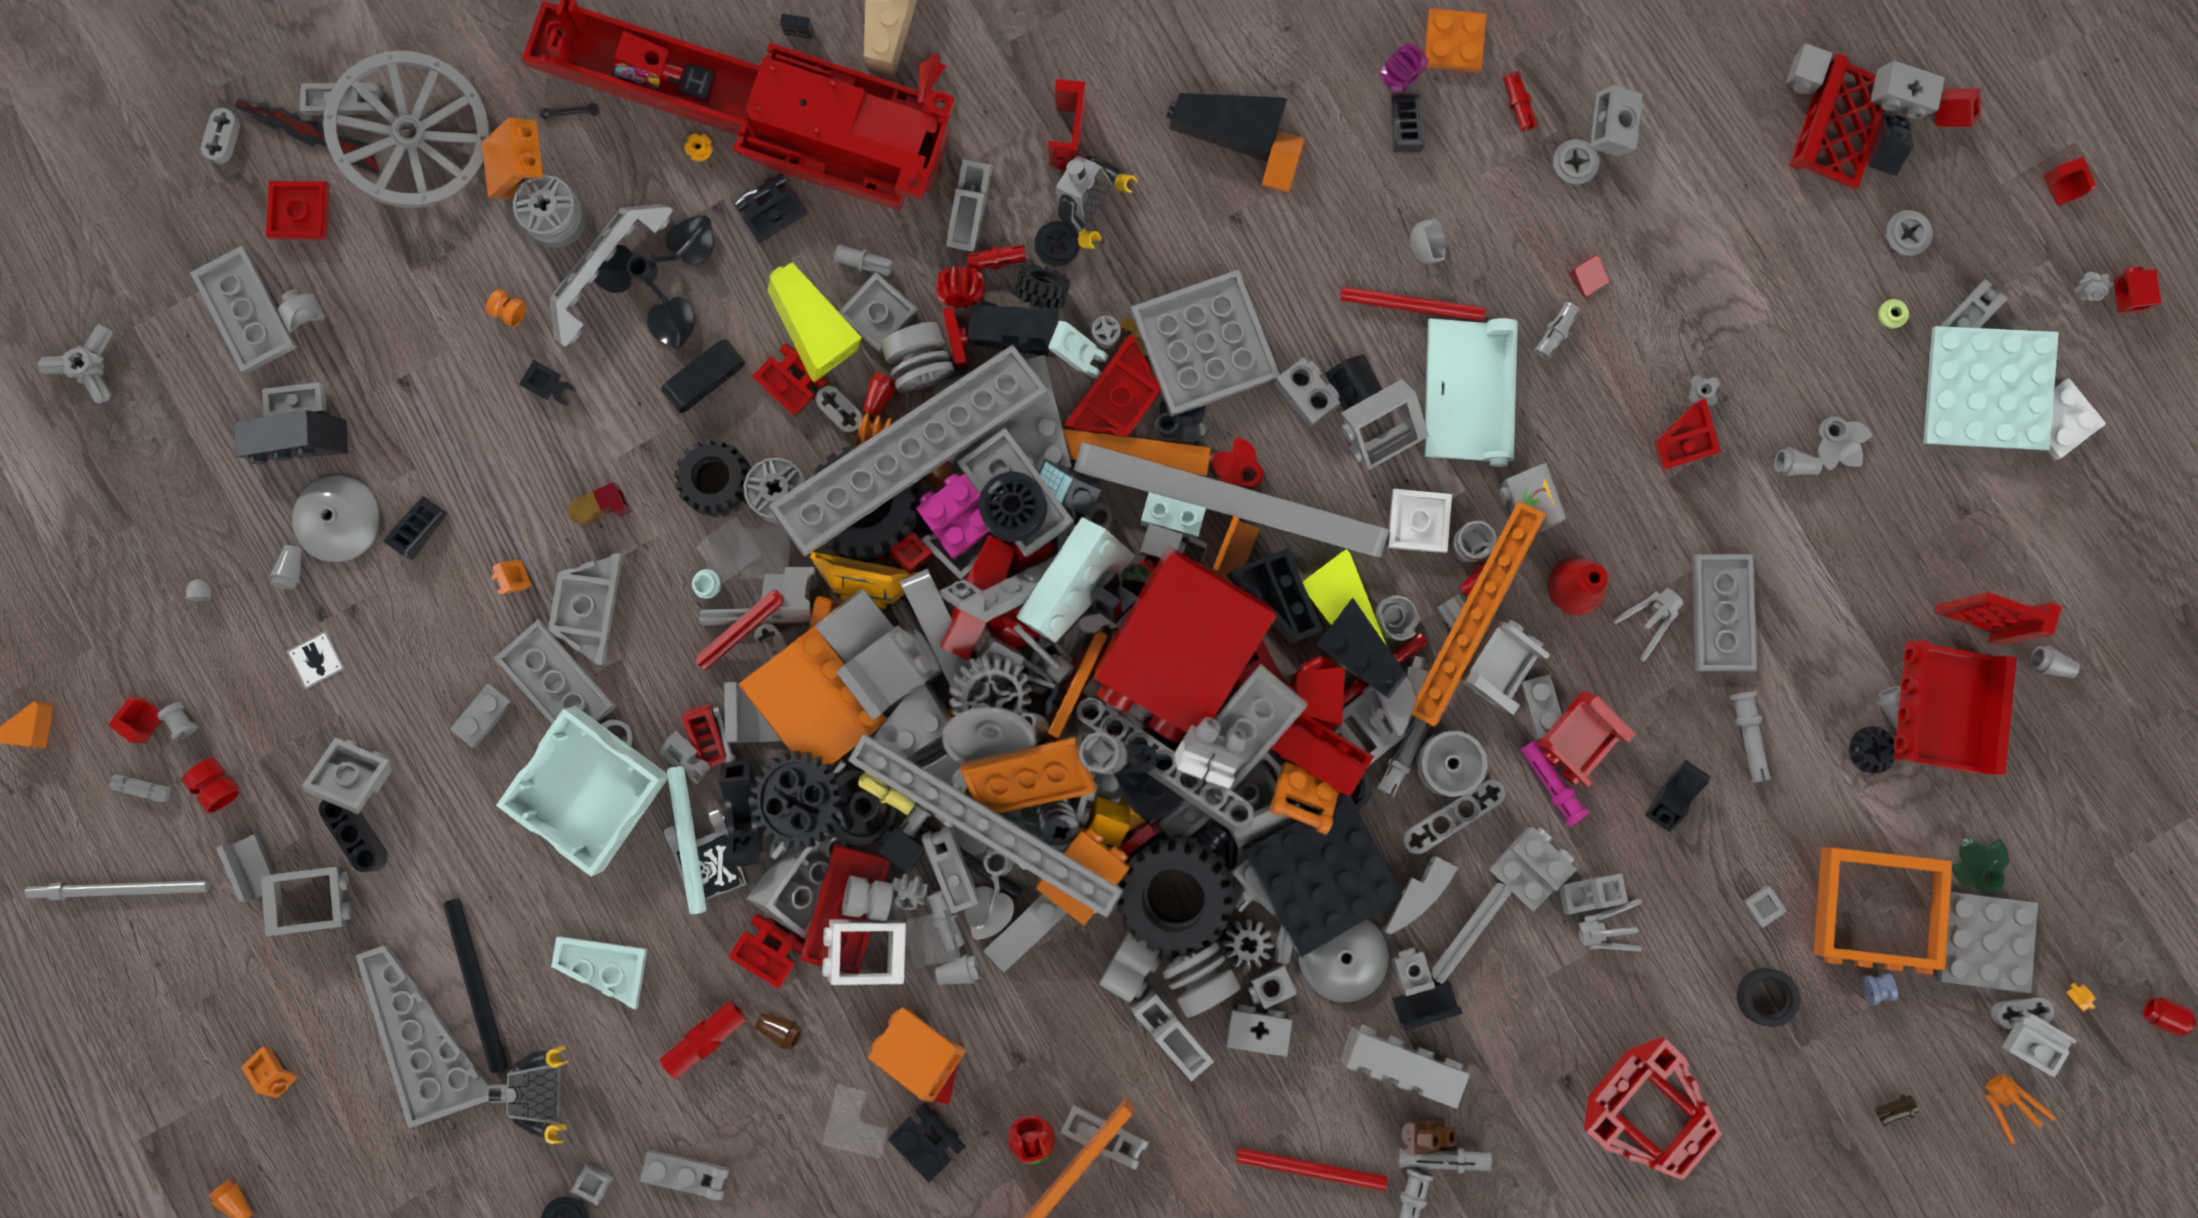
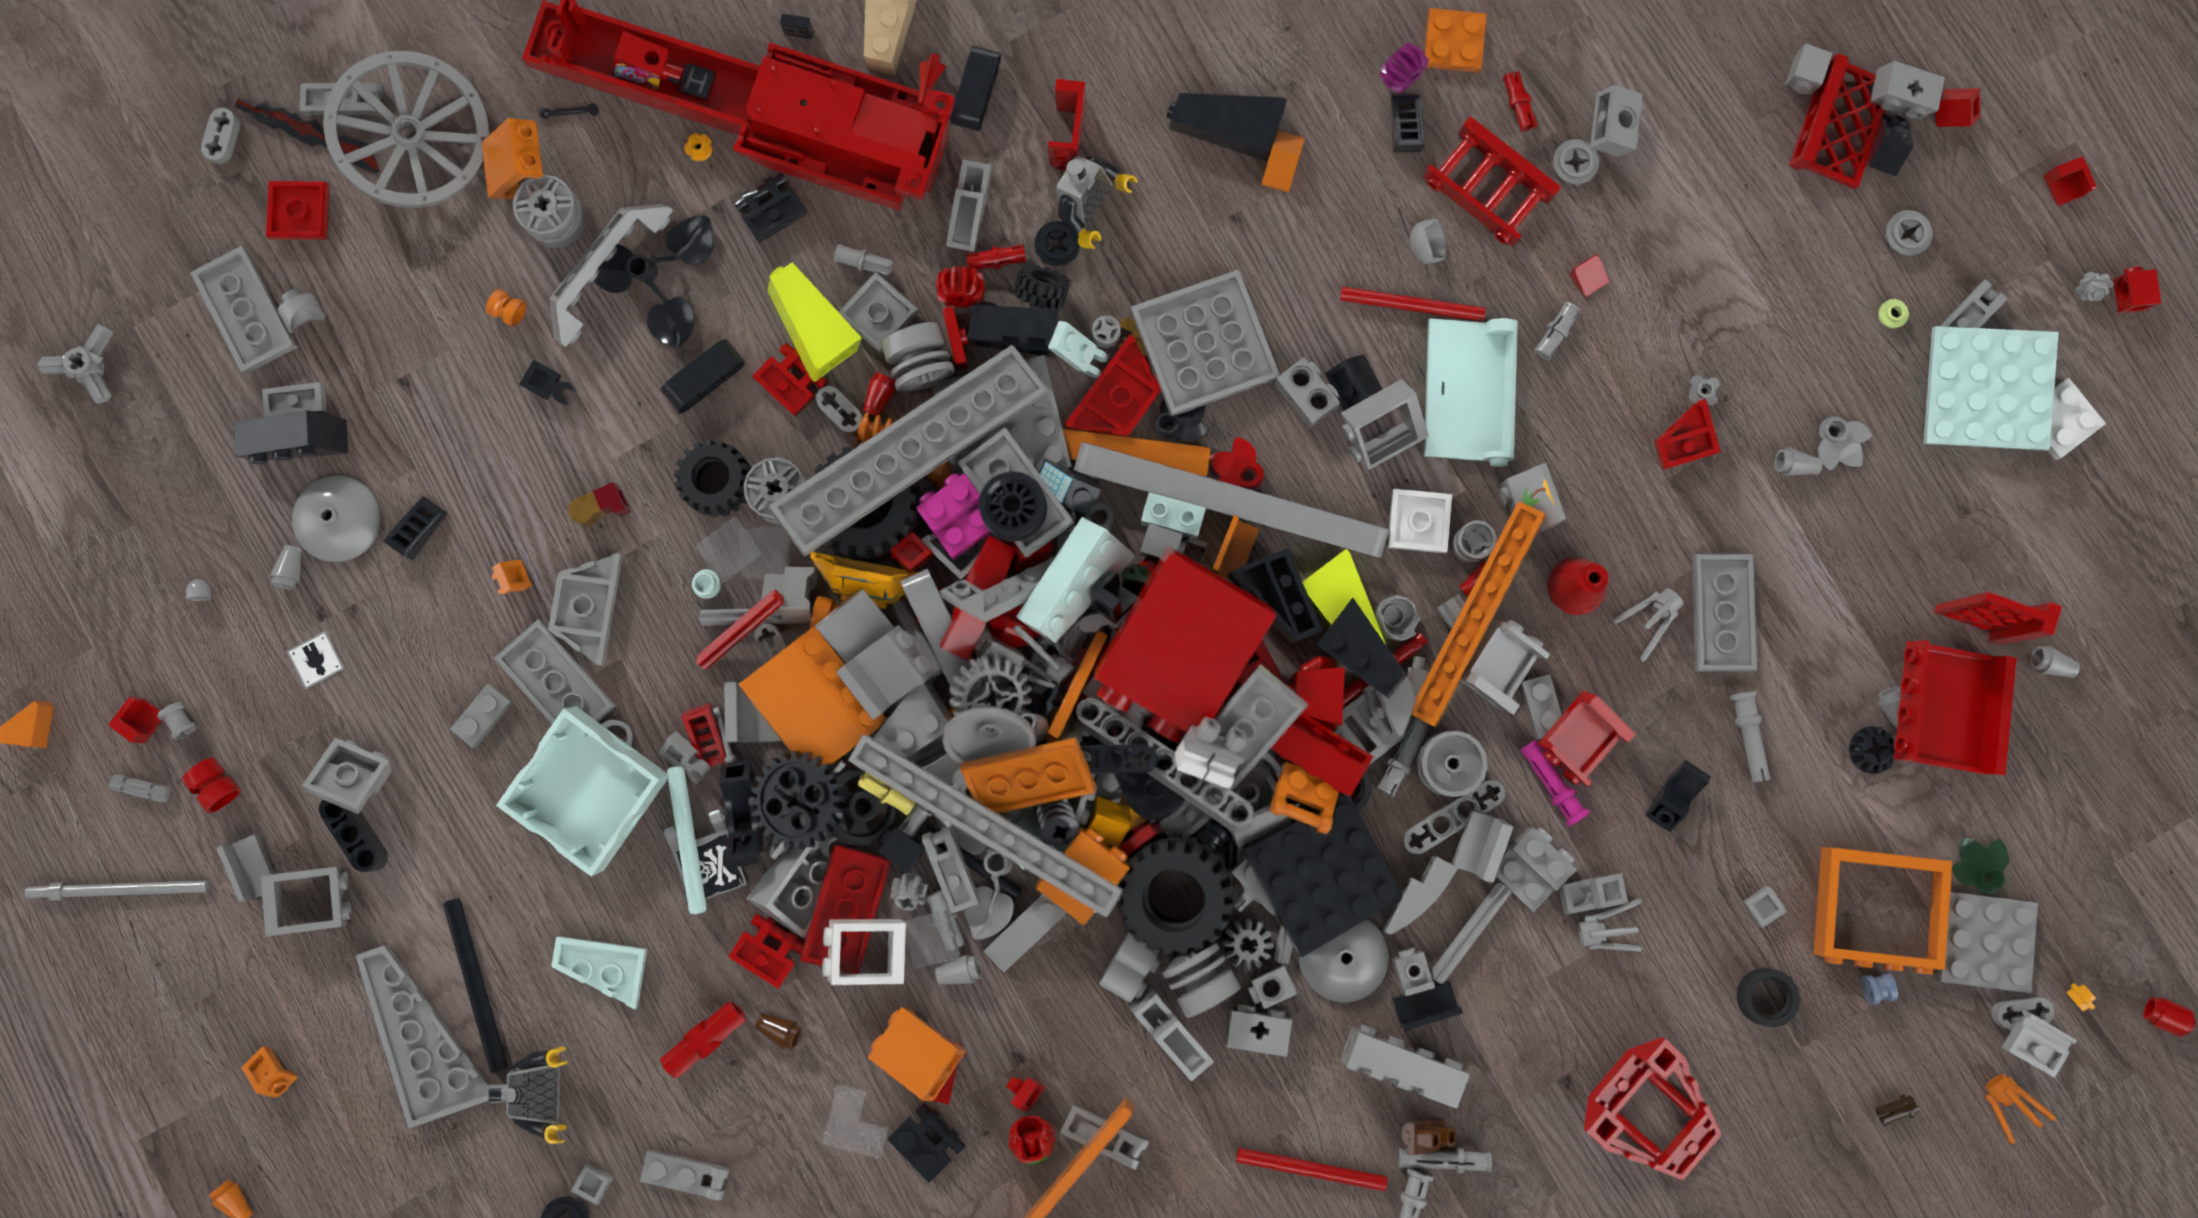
(868, 899): light grey wheel -> none
(975, 88): none -> black beam
(1026, 1092): none -> red tile
(1103, 753): light grey wheel -> none
(1482, 845): none -> light grey panel
(1495, 154): none -> red fence

